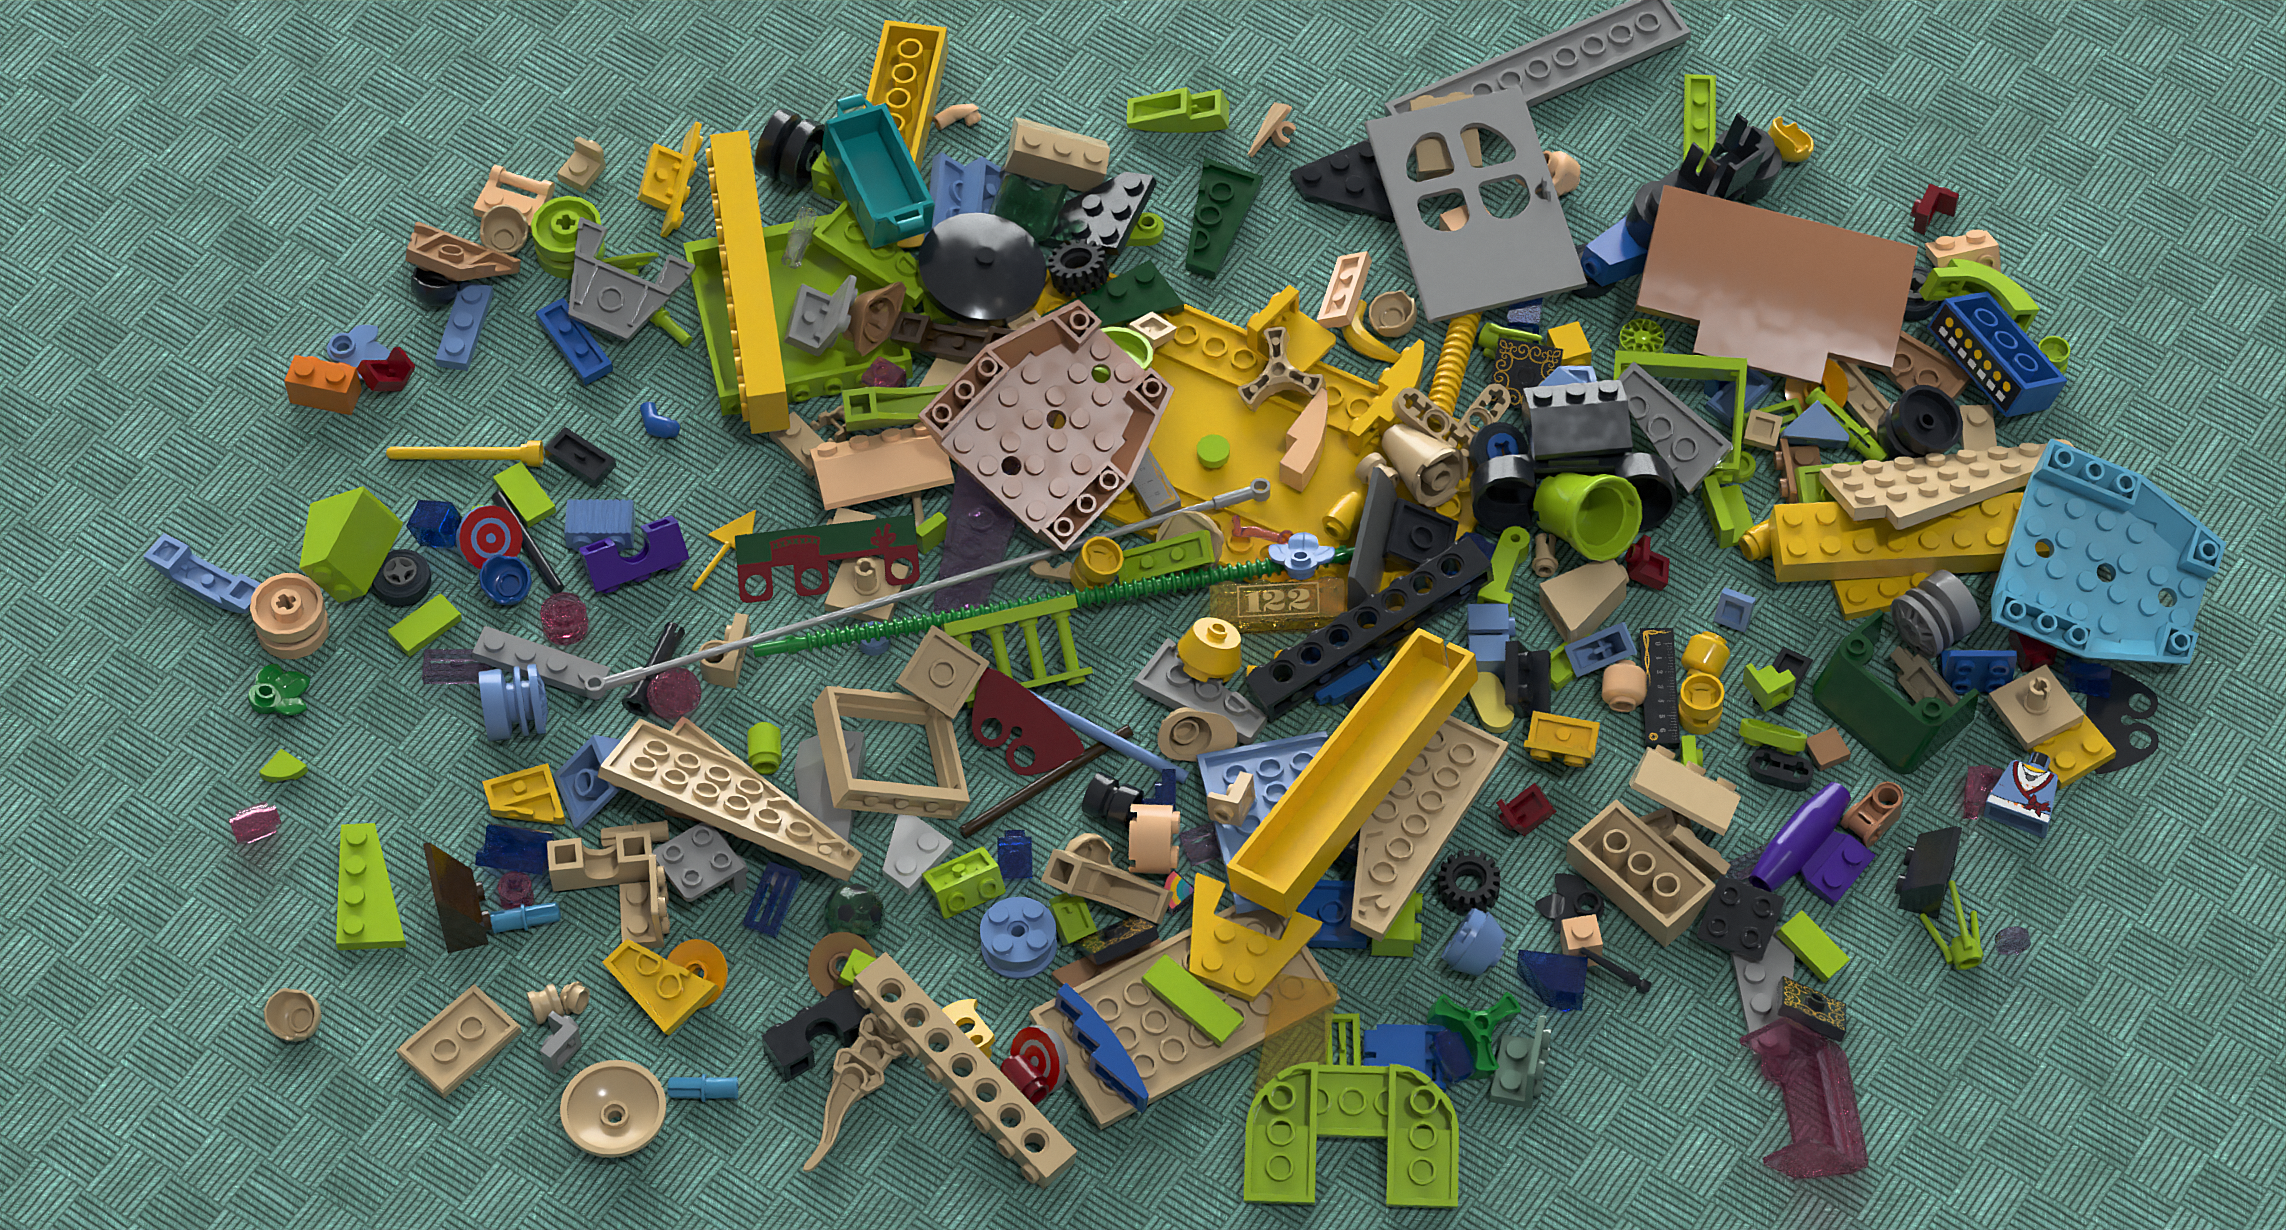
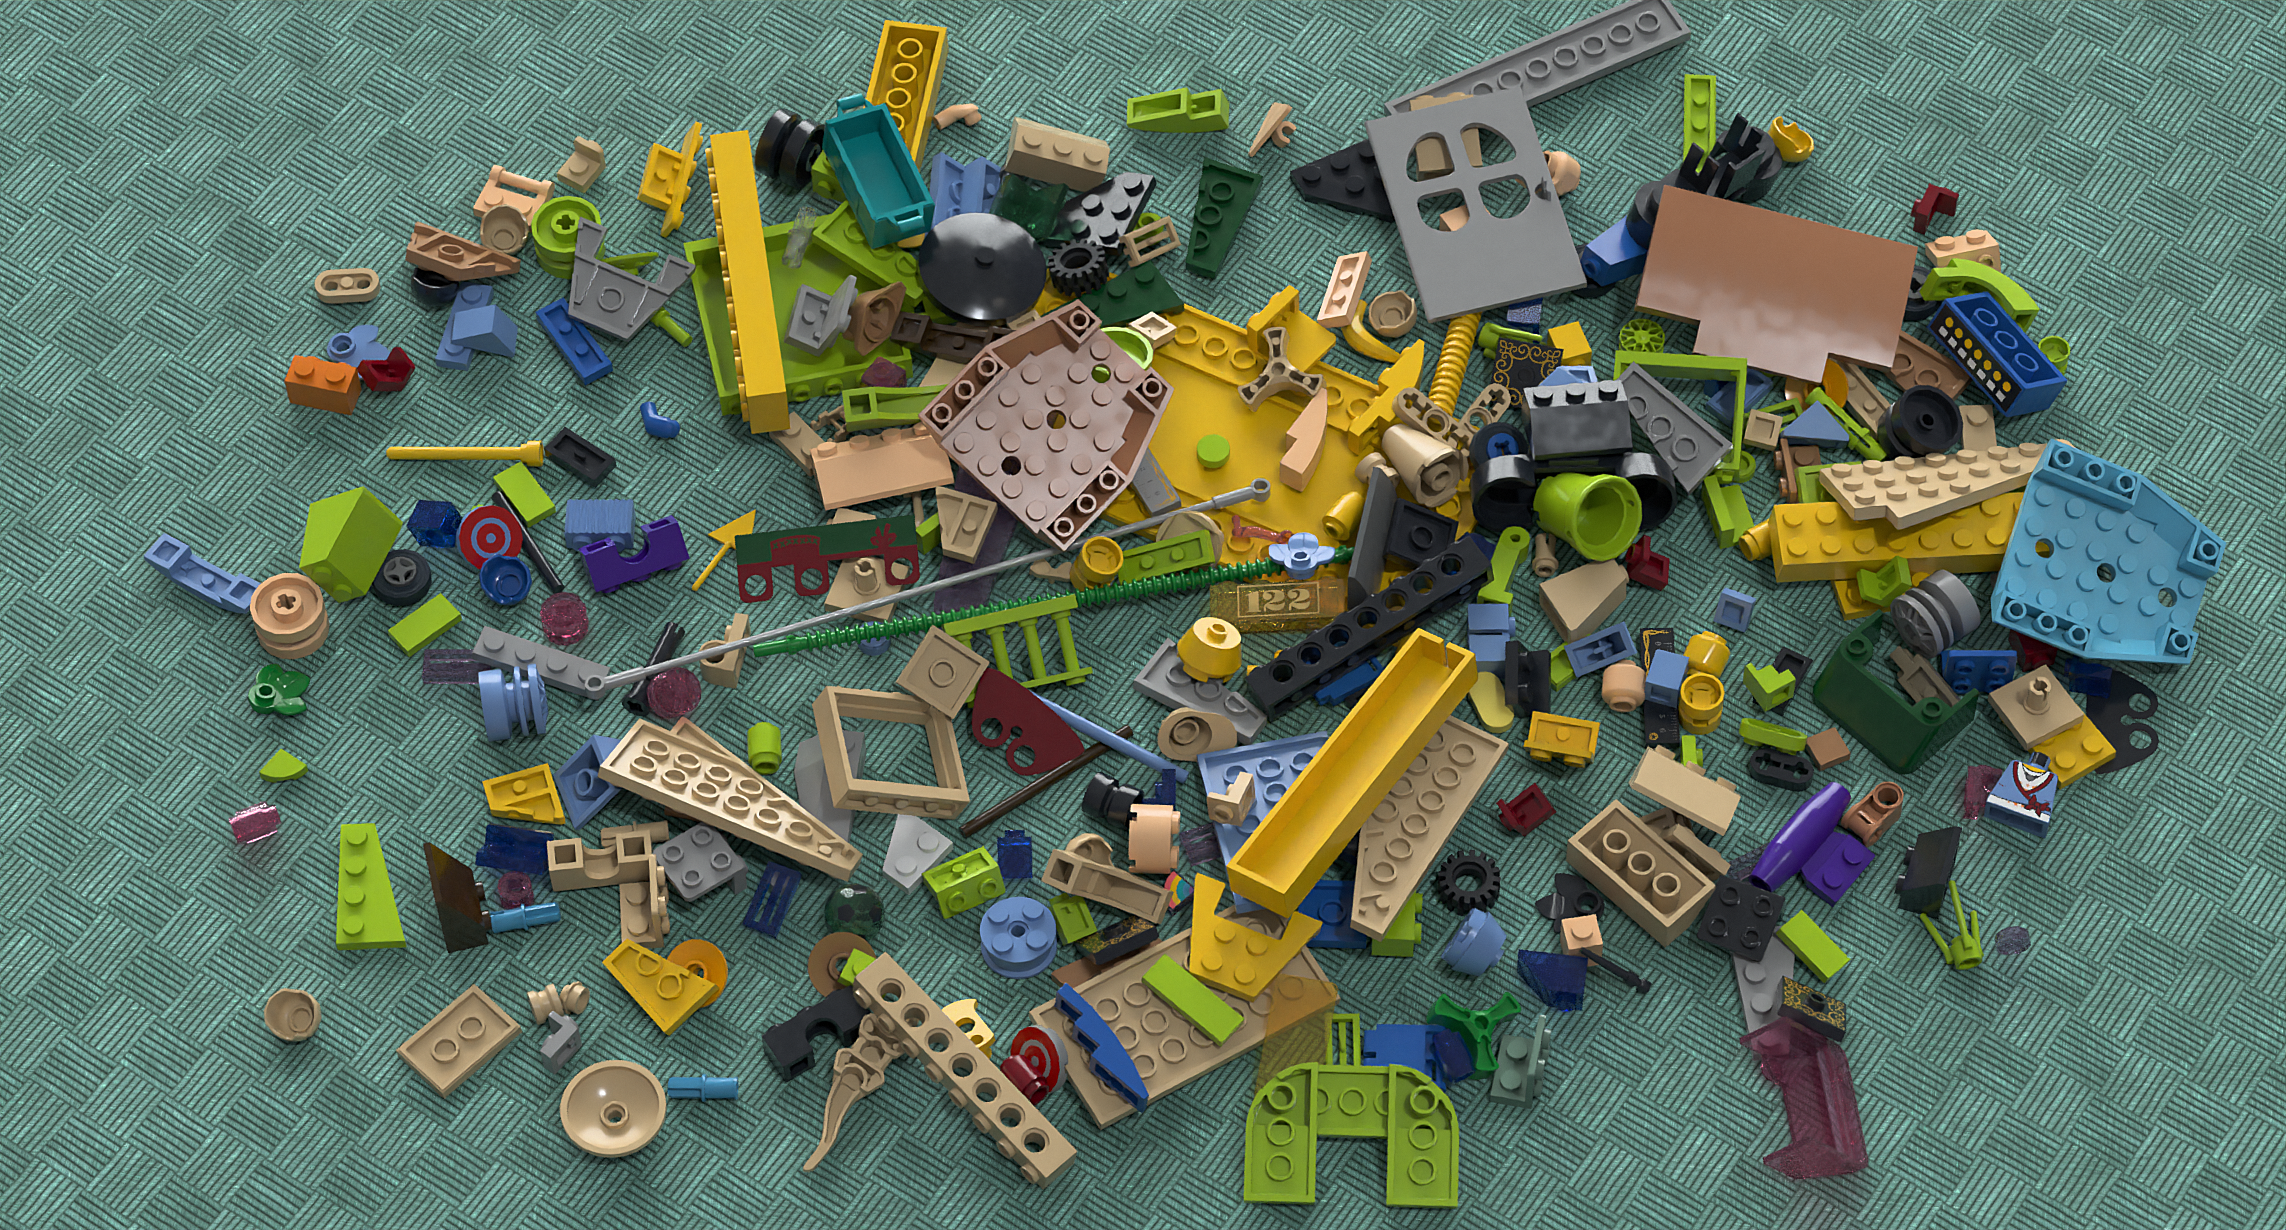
(347, 285): none -> tan plate
(485, 330): none -> medium blue slope
(963, 523): none -> tan wing
(1133, 248): none -> tan tile
(1666, 678): none -> medium blue panel
(1885, 584): none -> lime bracket

